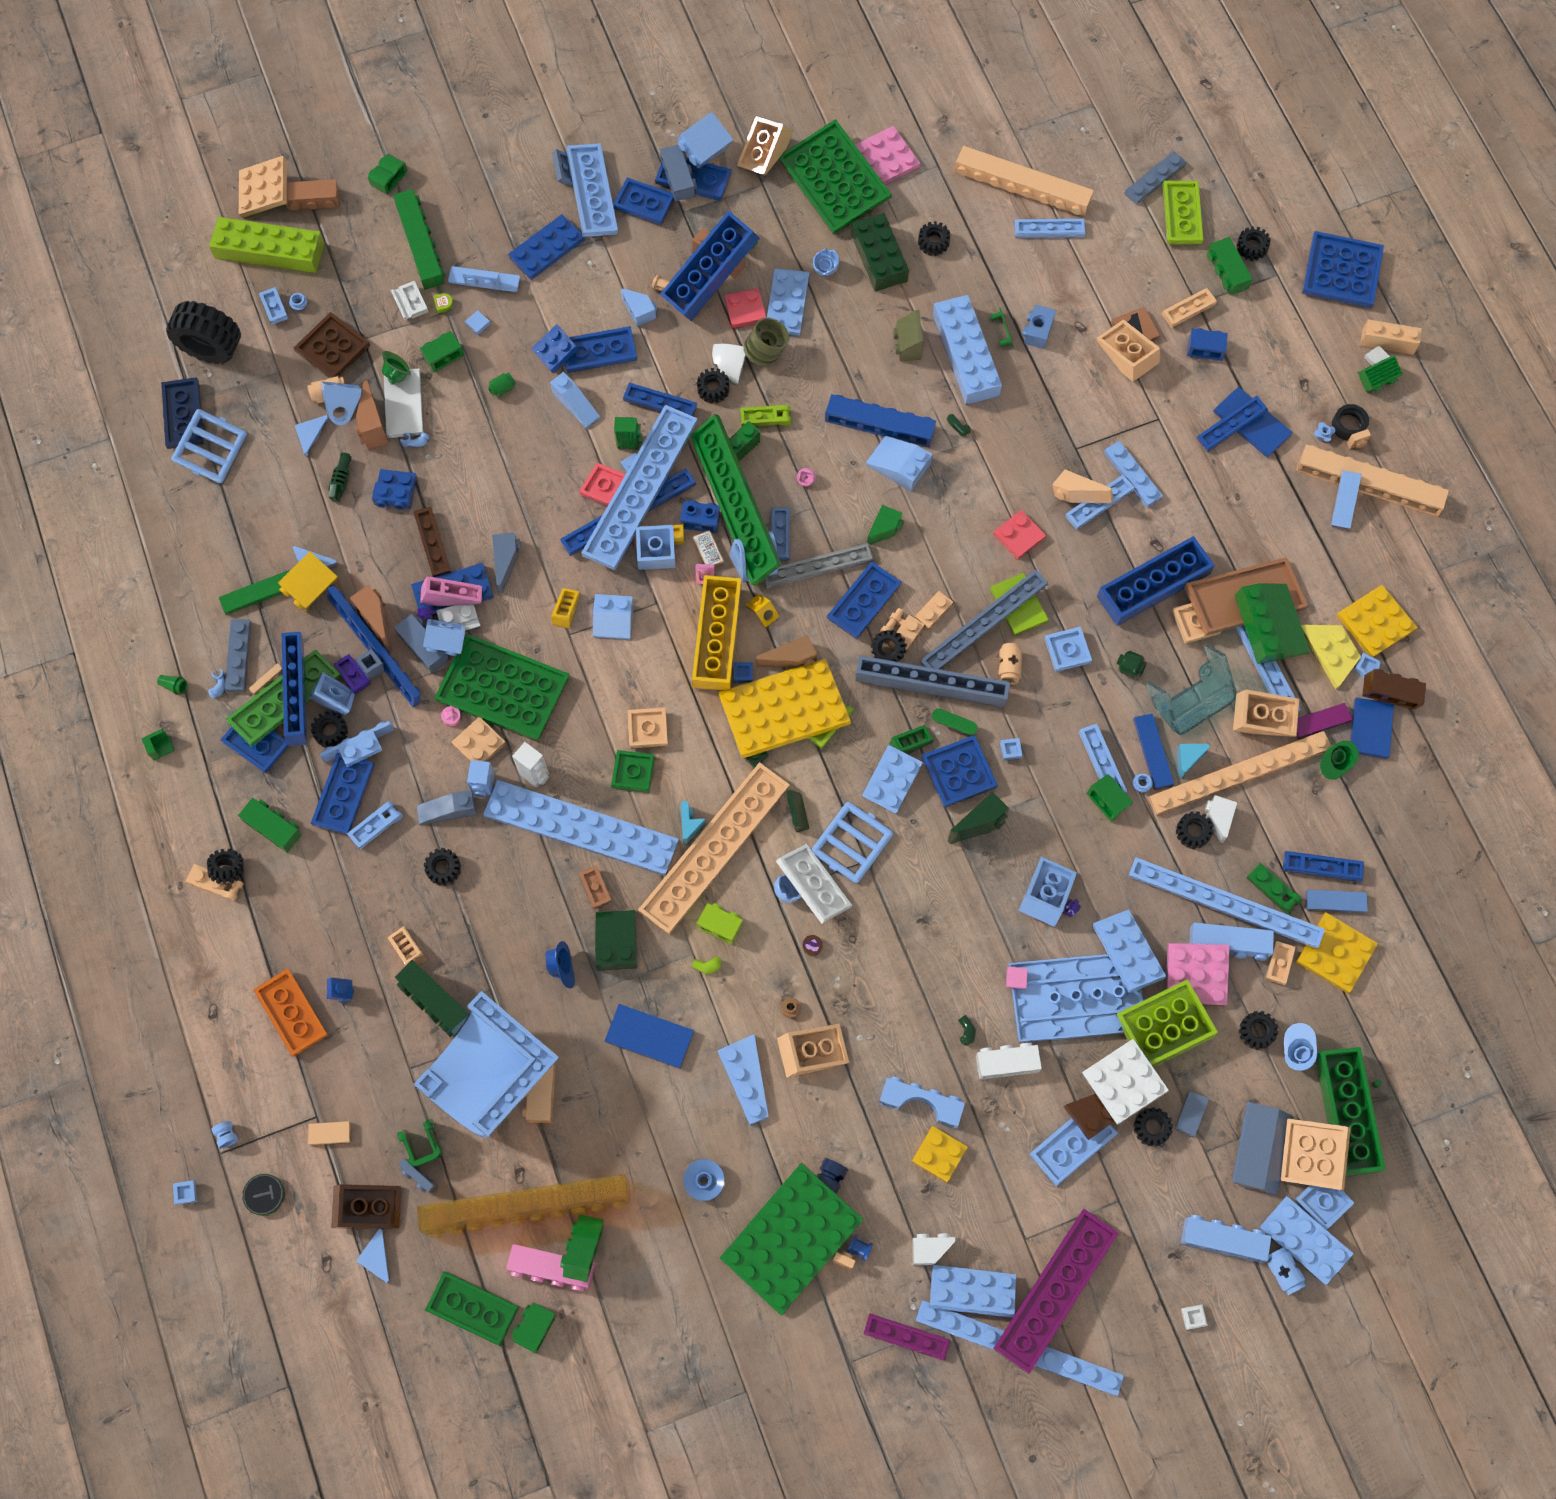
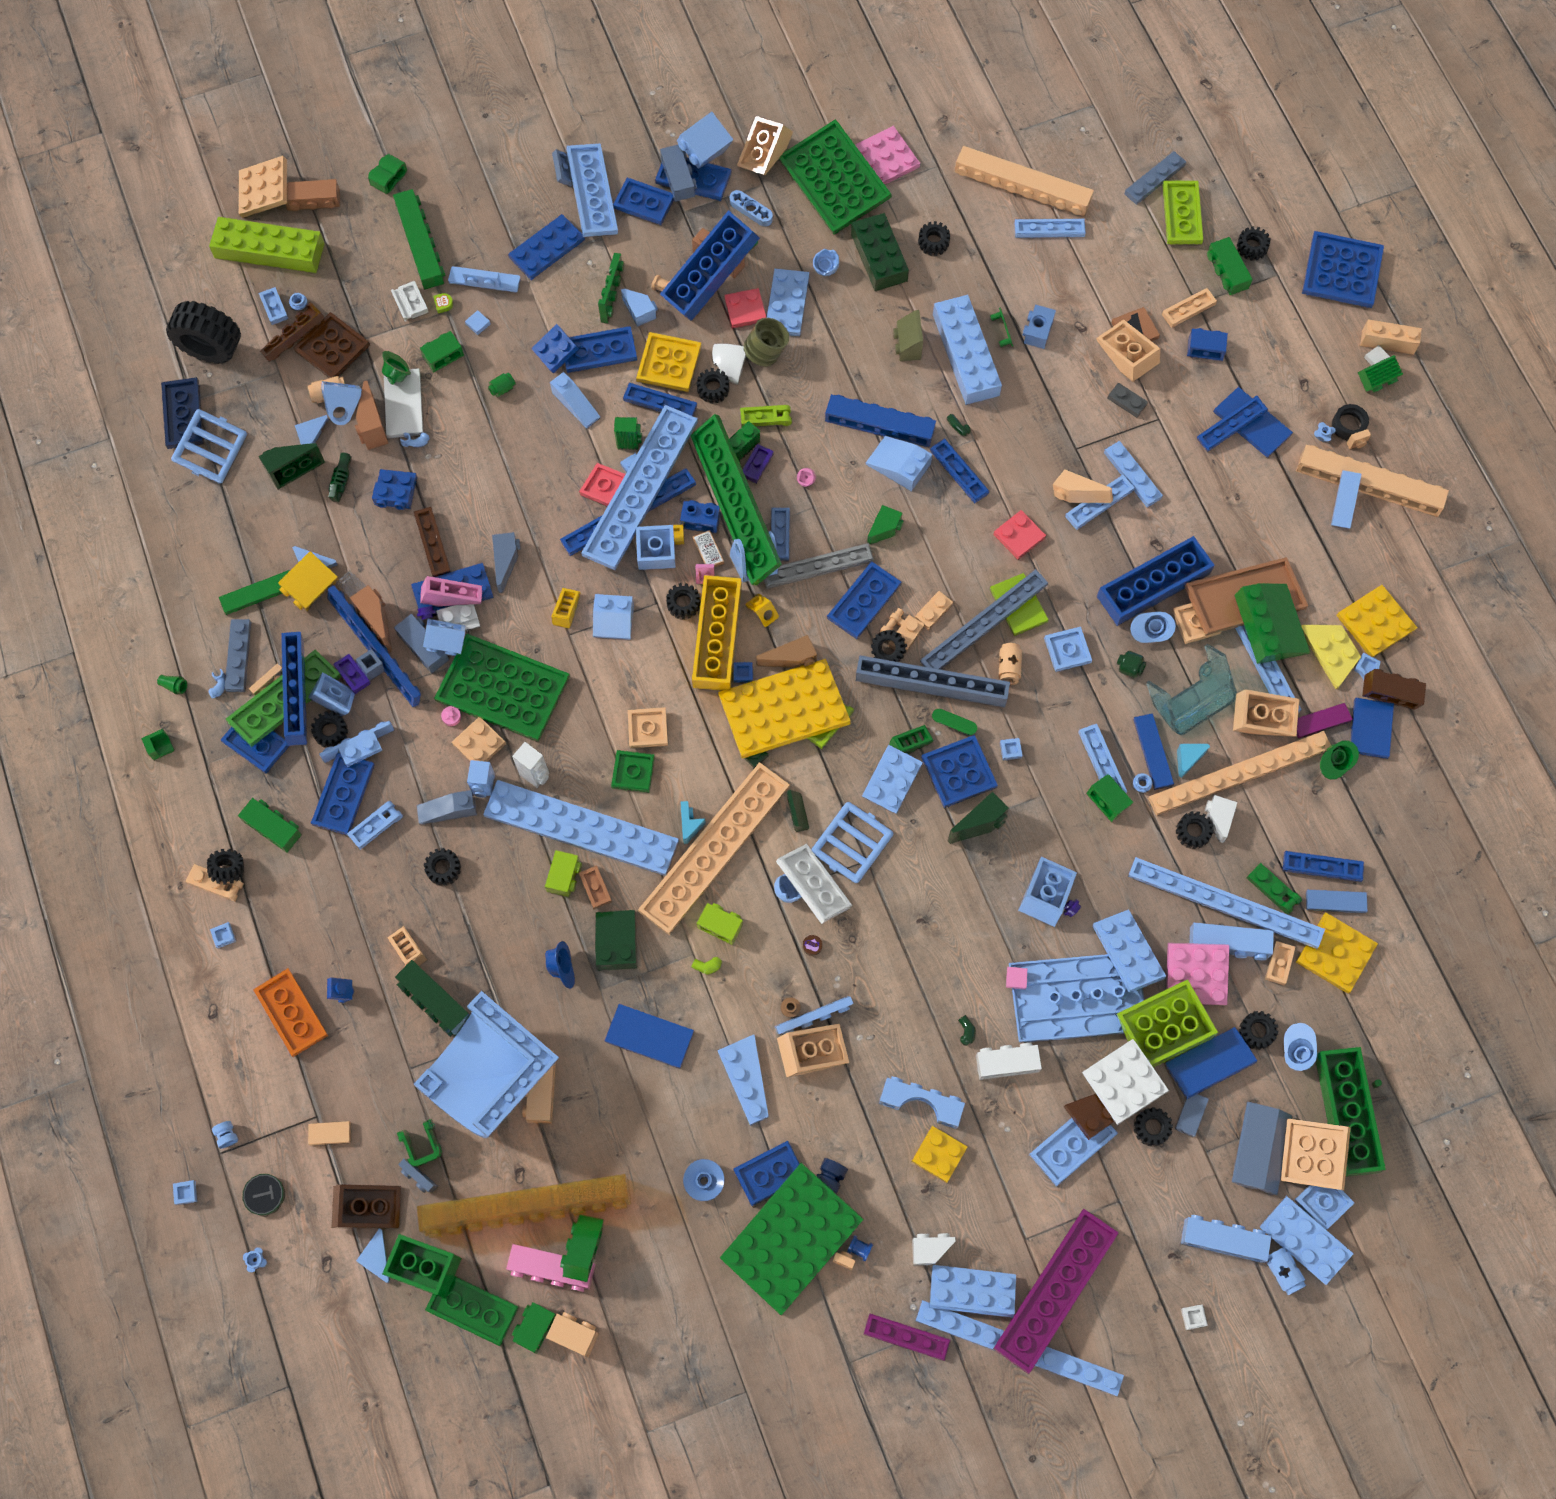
(223, 935): none -> light blue tile
(248, 1258): none -> light blue plate
(290, 462): none -> dark green slope
(292, 332): none -> reddish brown wing
(350, 584): none -> clear tile
(422, 1266): none -> green brick
(562, 873): none -> lime brick
(572, 1334): none -> light nougat brick
(609, 293): none -> green wing
(668, 362): none -> yellow plate
(683, 591): none -> black tyre
(753, 215): none -> light blue beam
(757, 463): none -> dark purple plate
(766, 1172): none -> blue tile
(822, 1013): none -> light blue plate
(959, 470): none -> blue plate
(1127, 400): none -> dark grey plate
(1152, 627): none -> light blue piece
(1211, 1062): none -> blue tile

